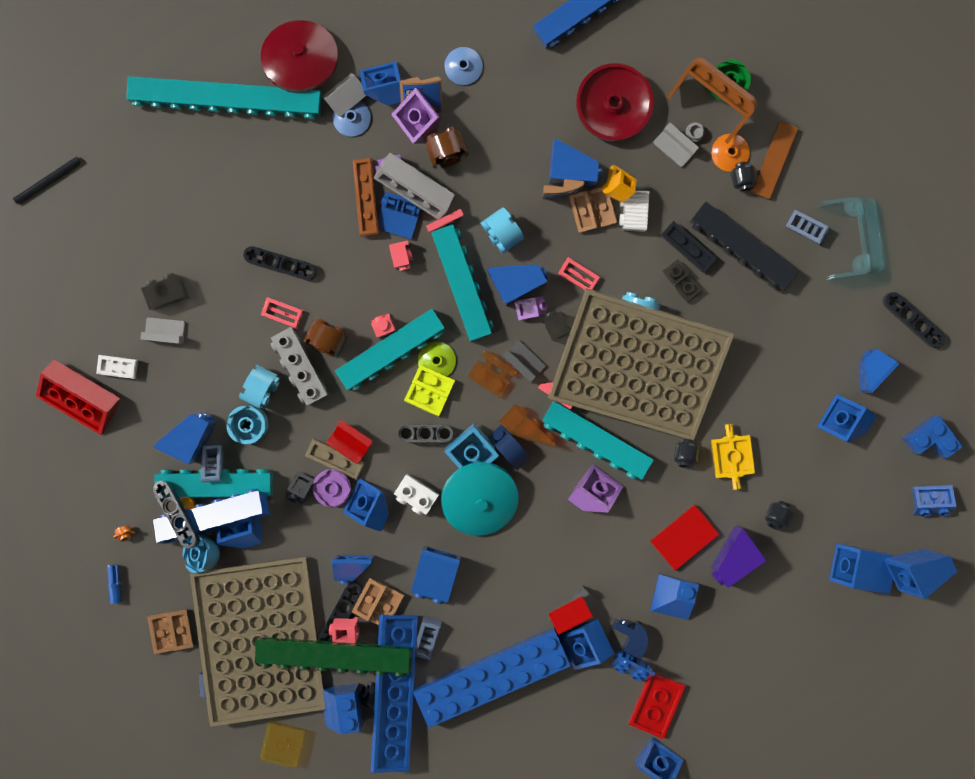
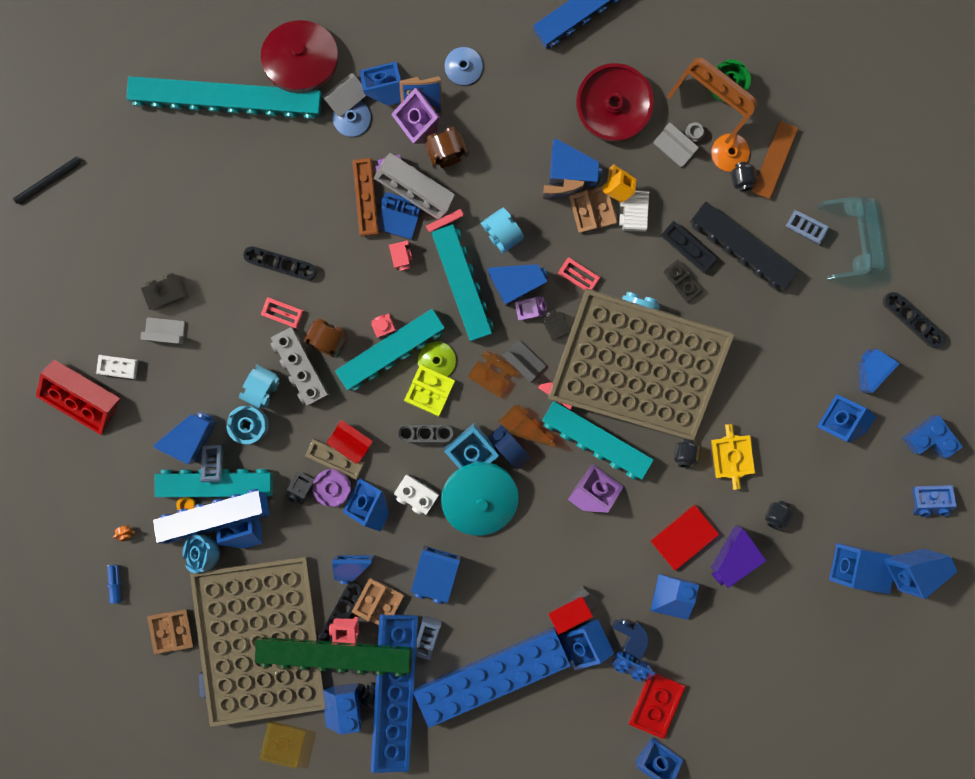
(176, 514): black beam -> none

